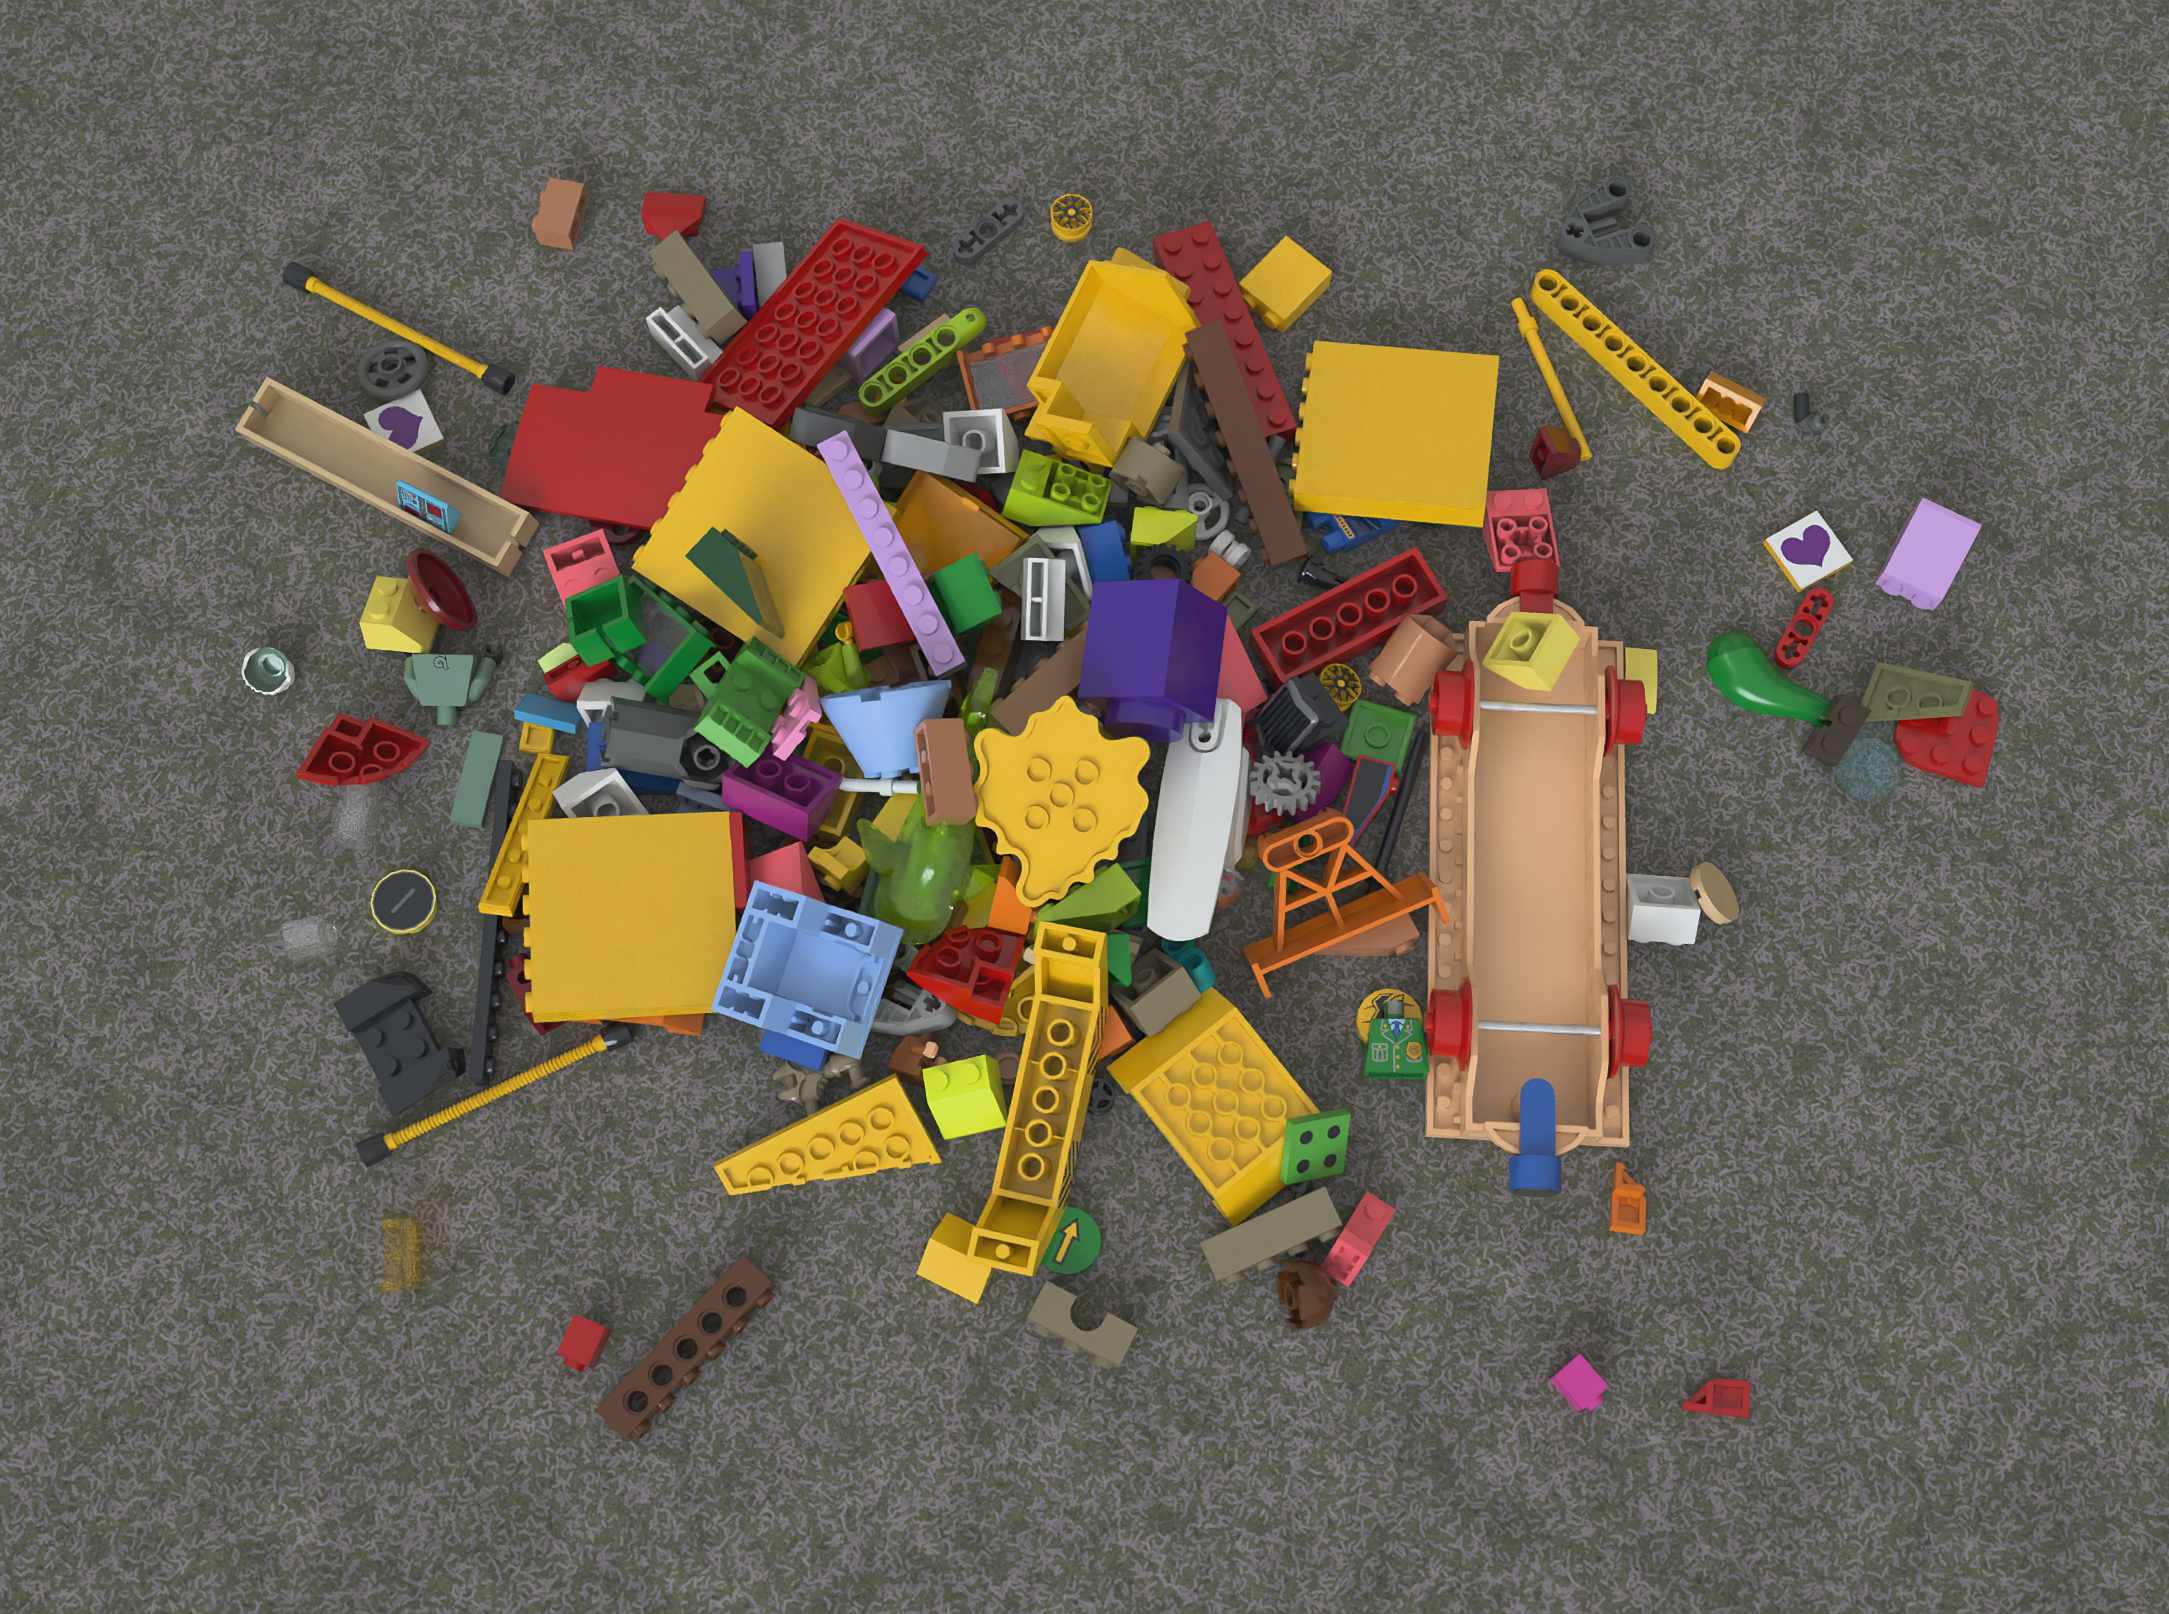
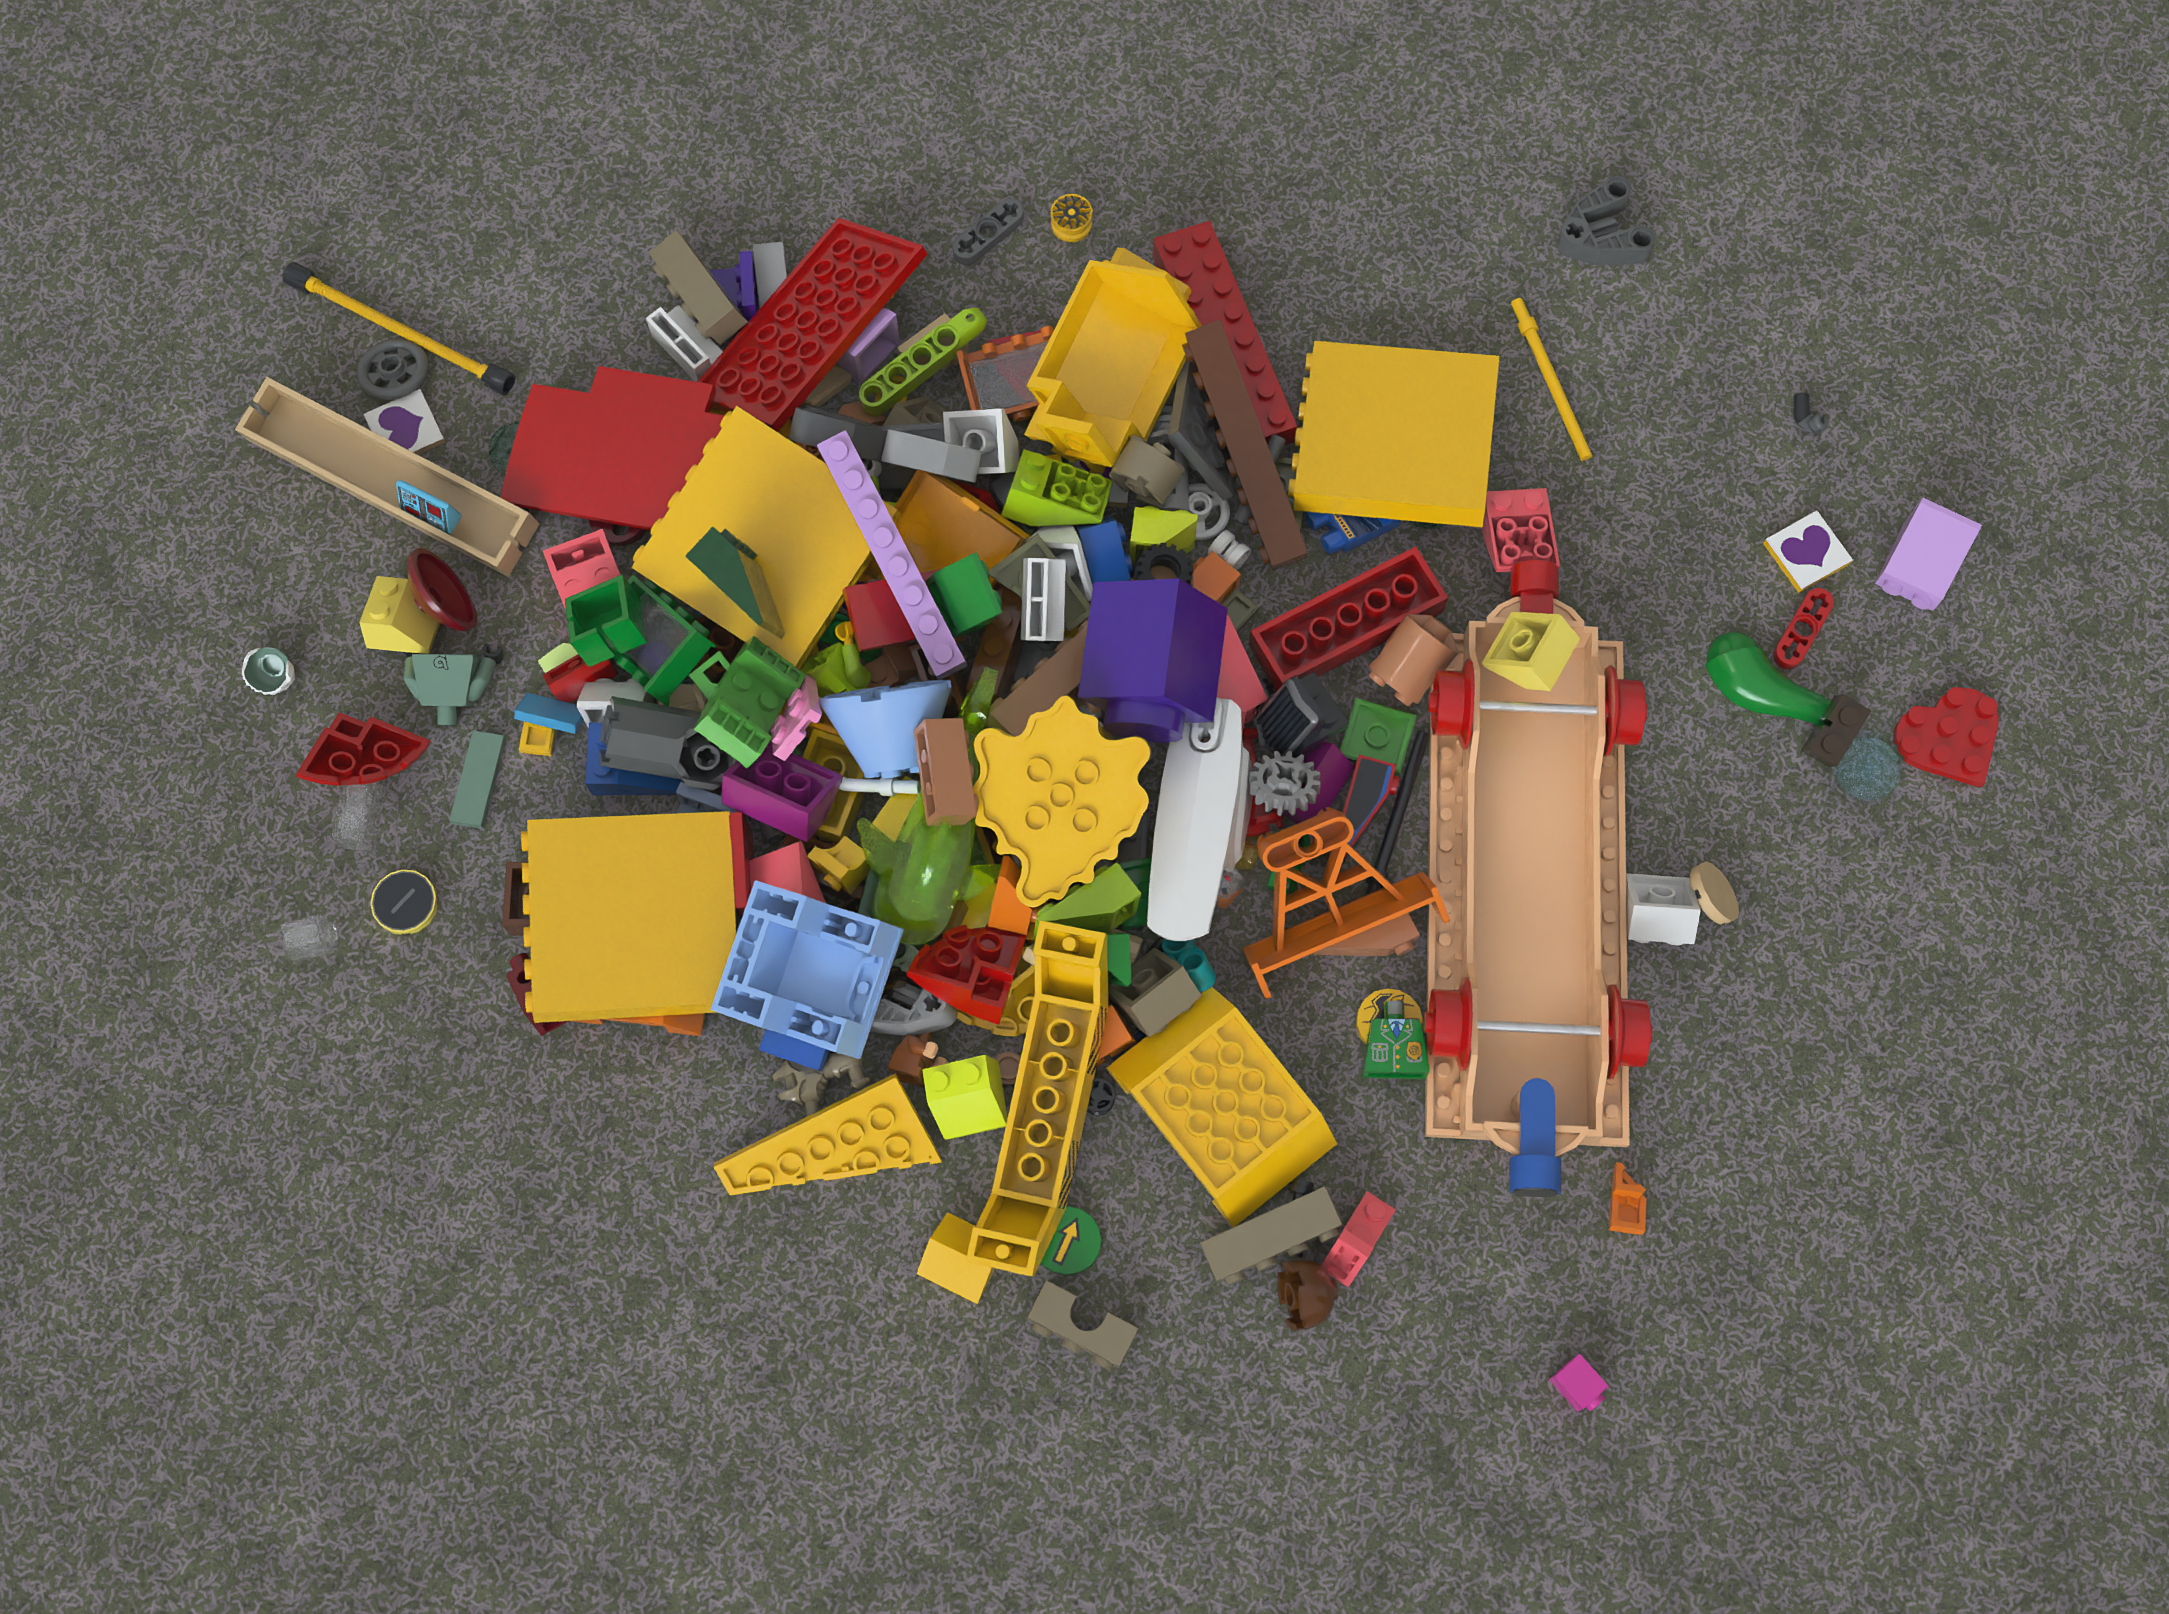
(380, 1146): yellow hose -> none
(399, 1039): black piece -> none
(402, 1255): clear yellow hinge -> none
(493, 938): black plate -> none
(536, 802): yellow tile -> none
(560, 213): nougat brick -> none
(583, 1343): red brick -> none
(598, 795): white slope -> none
(618, 1408): reddish brown brick -> none
(671, 212): red slope -> none
(919, 284): blue tile -> none
(1284, 284): yellow brick -> none
(1315, 1146): bright green tile -> none
(1319, 575): black pin -> none
(1339, 685): yellow wheel -> none
(1554, 451): dark red slope -> none
(1637, 382): yellow beam -> none
(1642, 665): light yellow slope -> none
(1721, 1398): red slope -> none
(1730, 401): light orange brick -> none
(1914, 694): olive wing -> none

